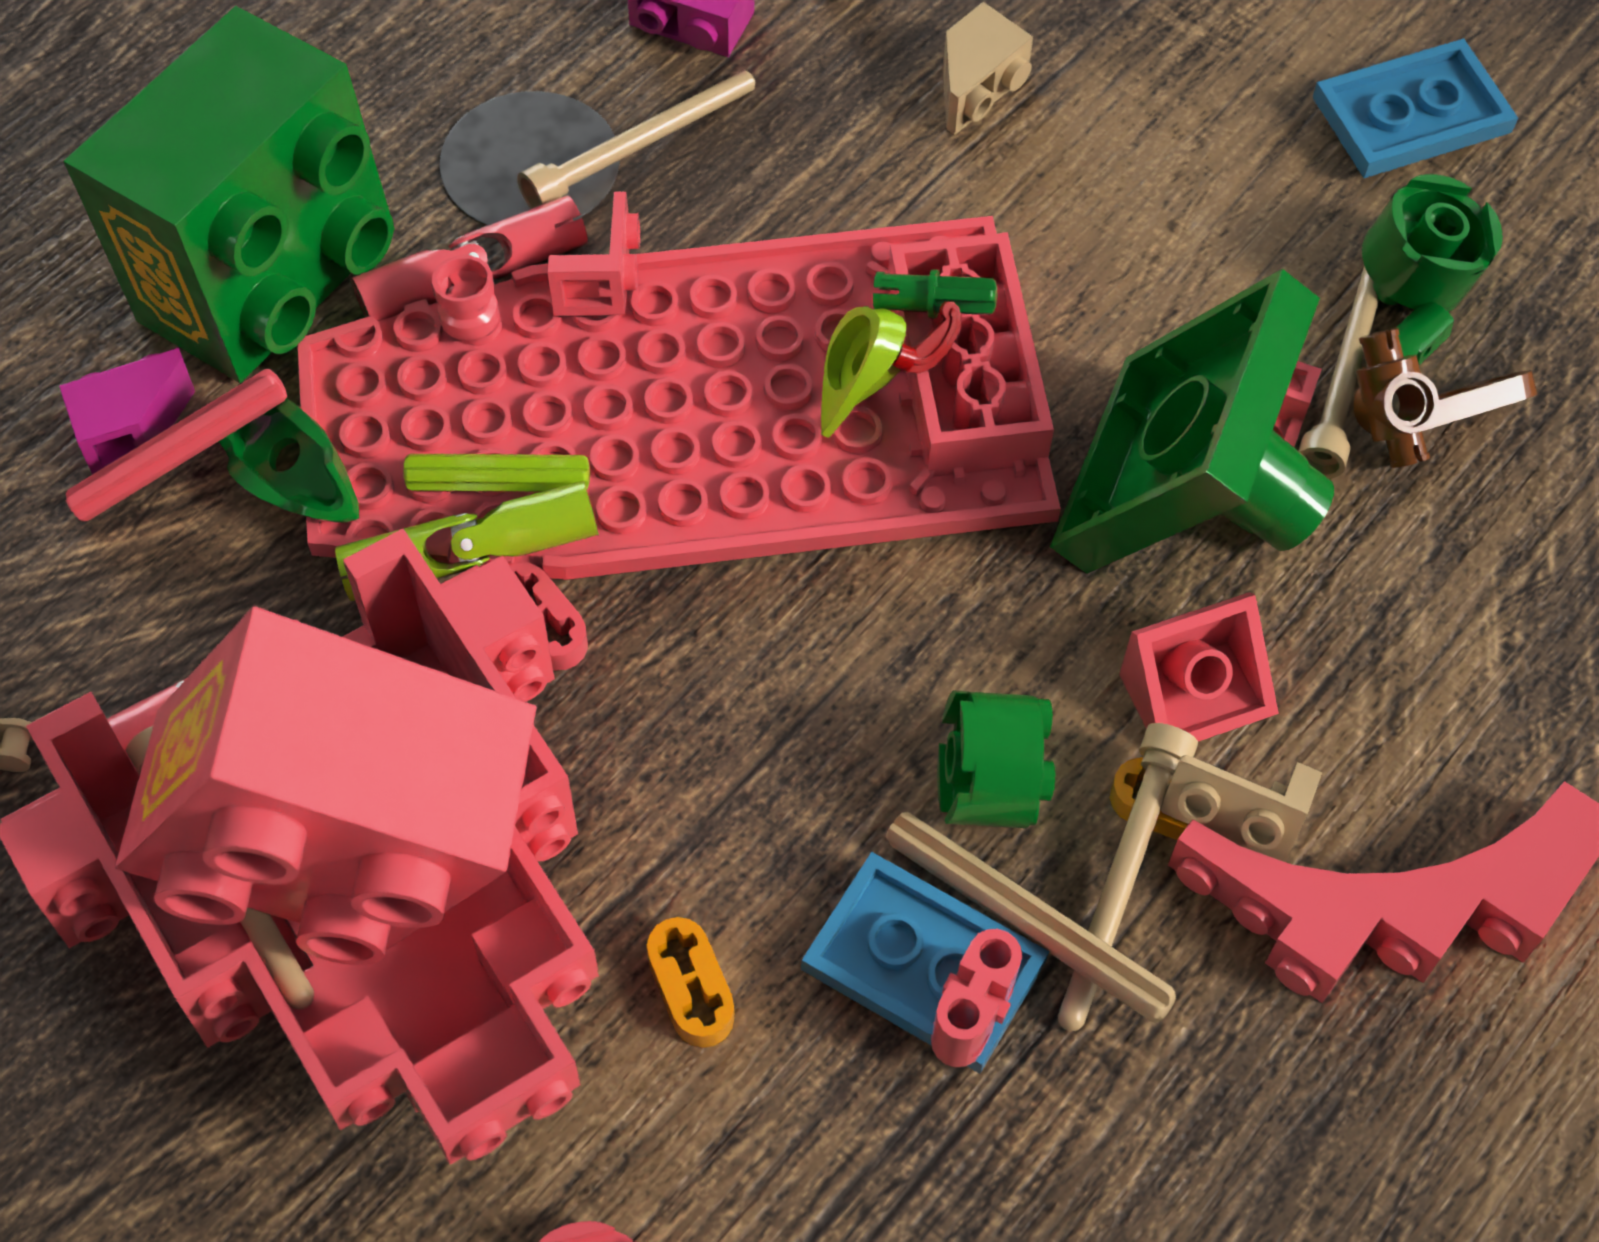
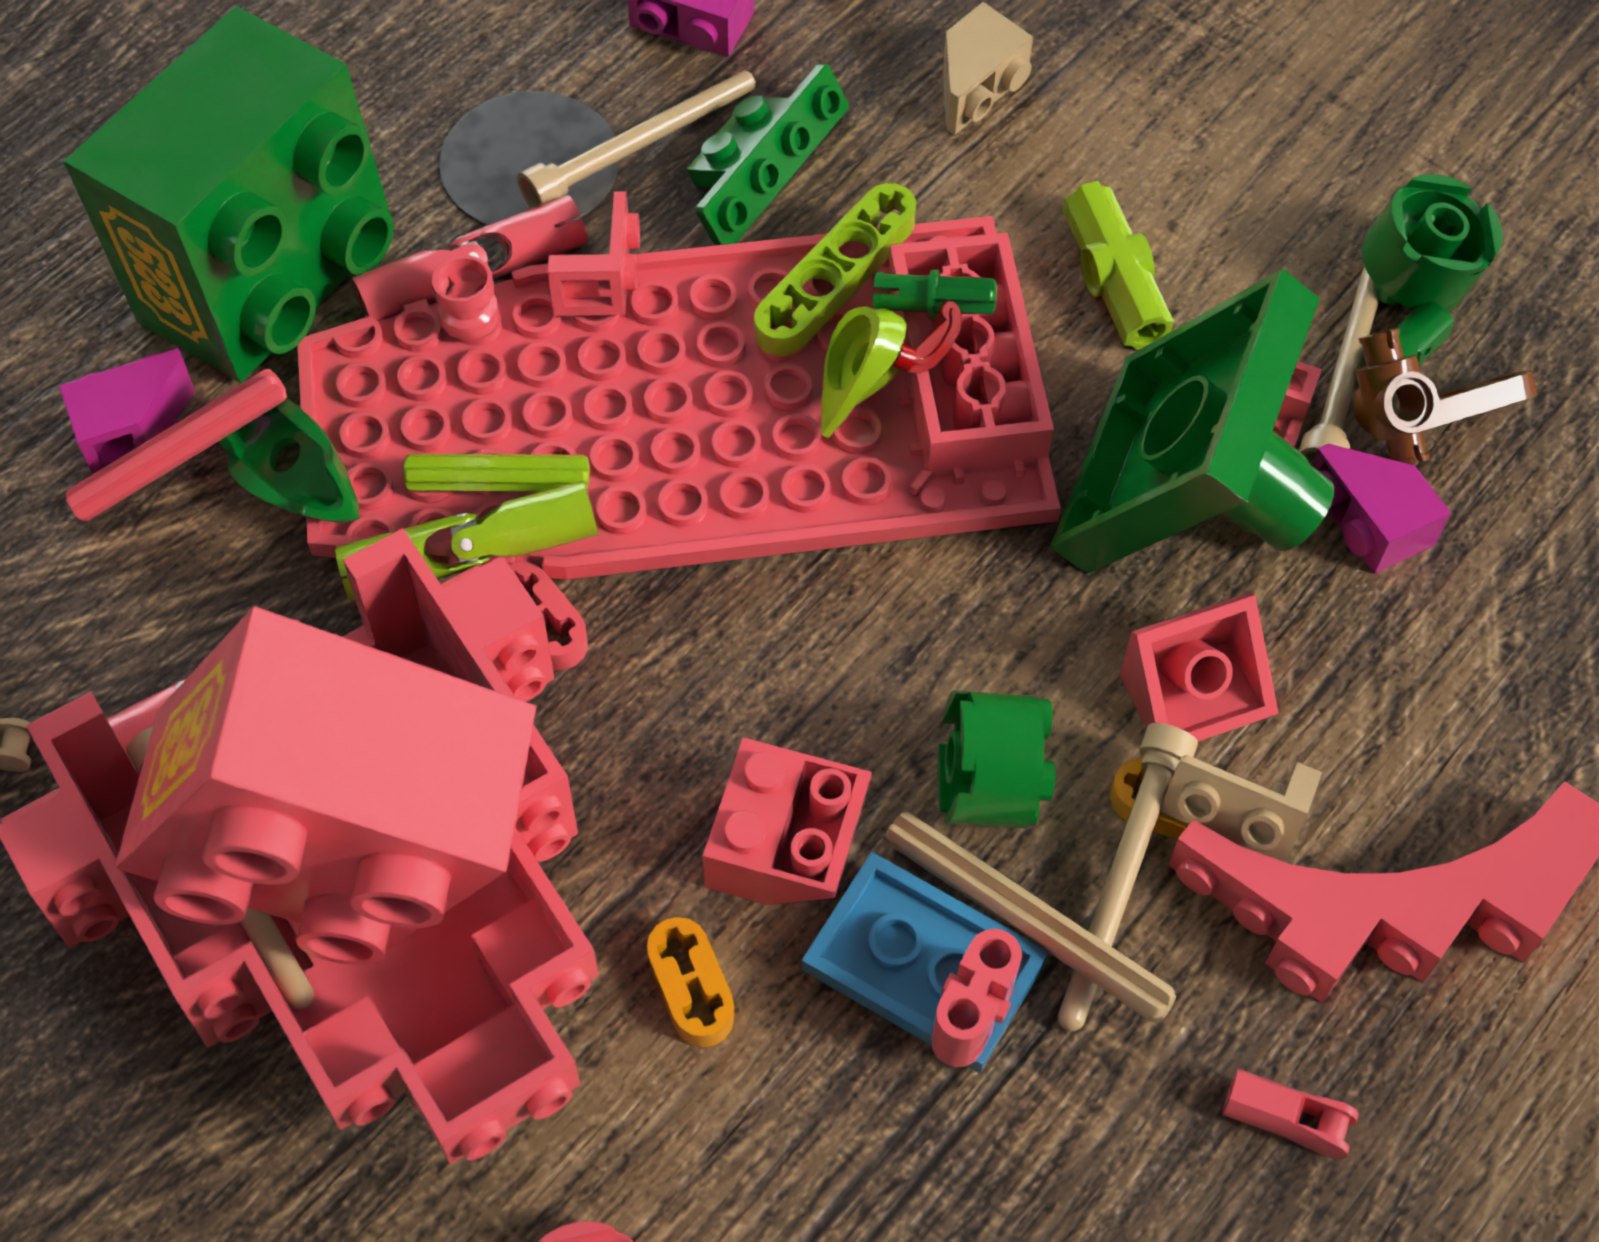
(761, 152): none -> green bracket
(783, 825): none -> coral slope
(841, 271): none -> lime beam
(1117, 265): none -> lime piece
(1279, 1109): none -> coral bar
(1381, 505): none -> dark pink slope
(1414, 107): dark azure plate -> none

